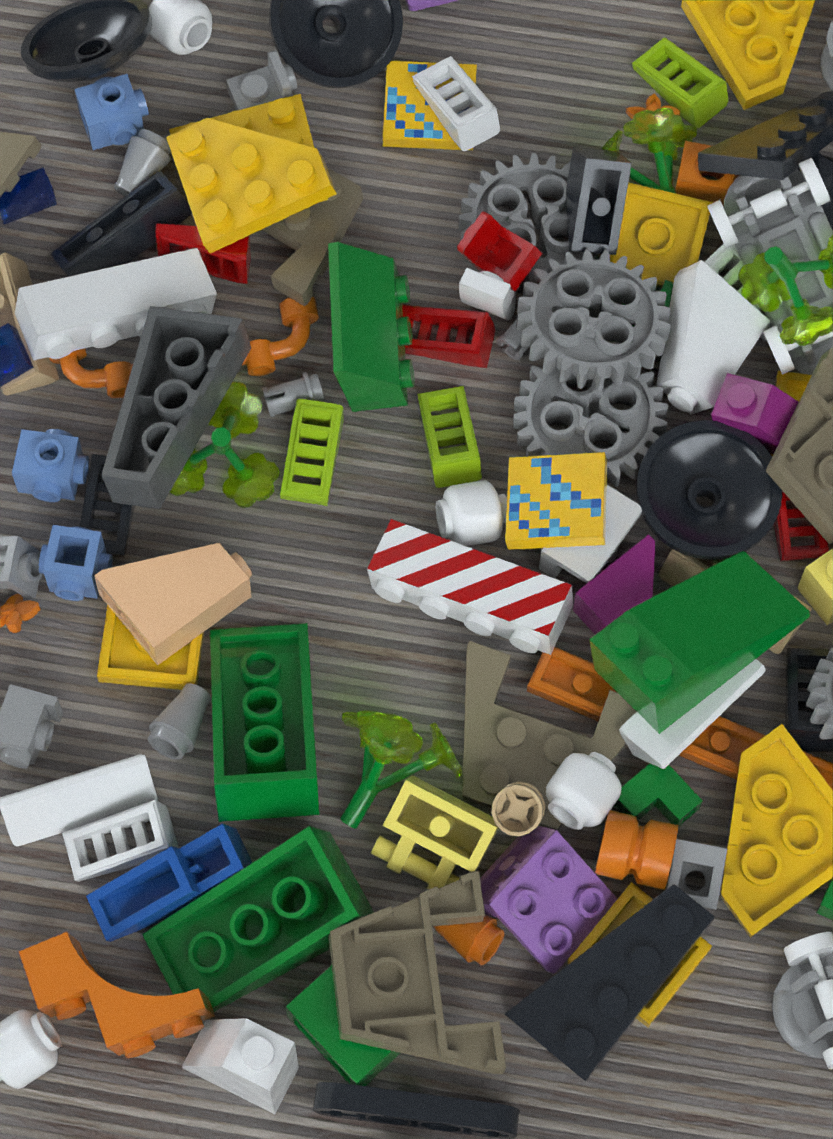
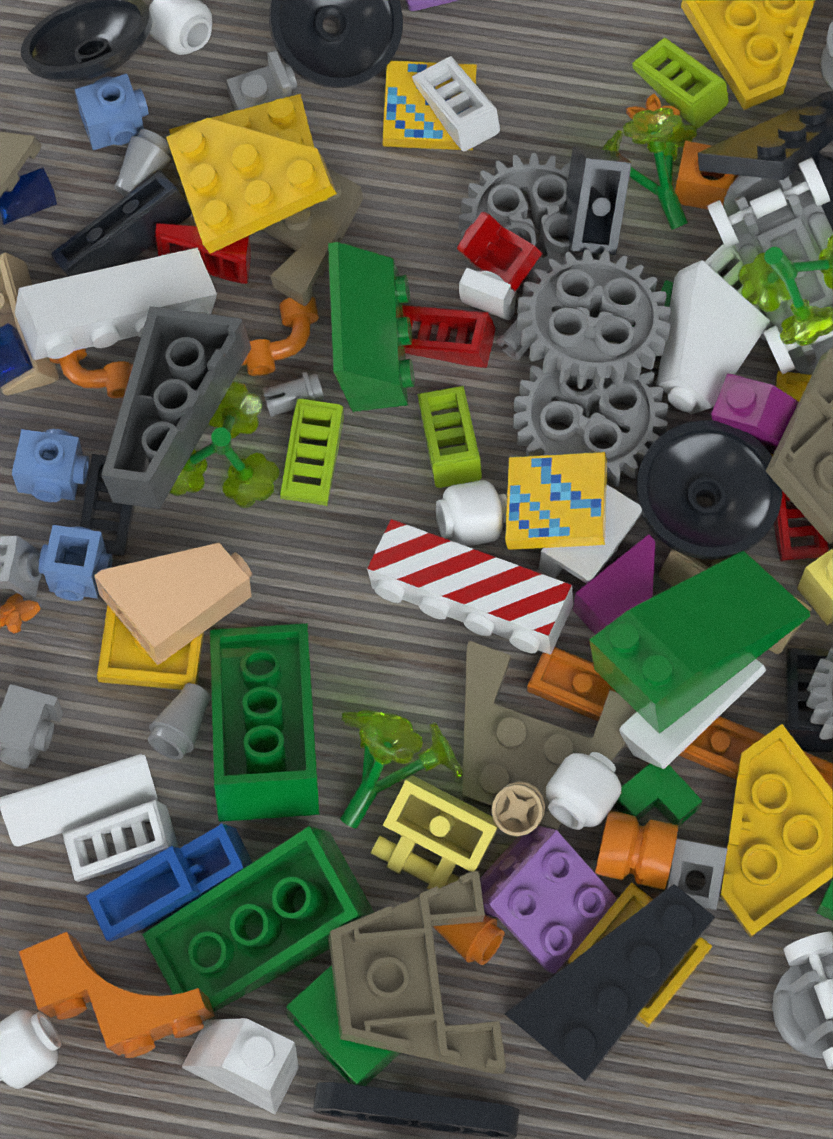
(661, 231): yellow tile -> none

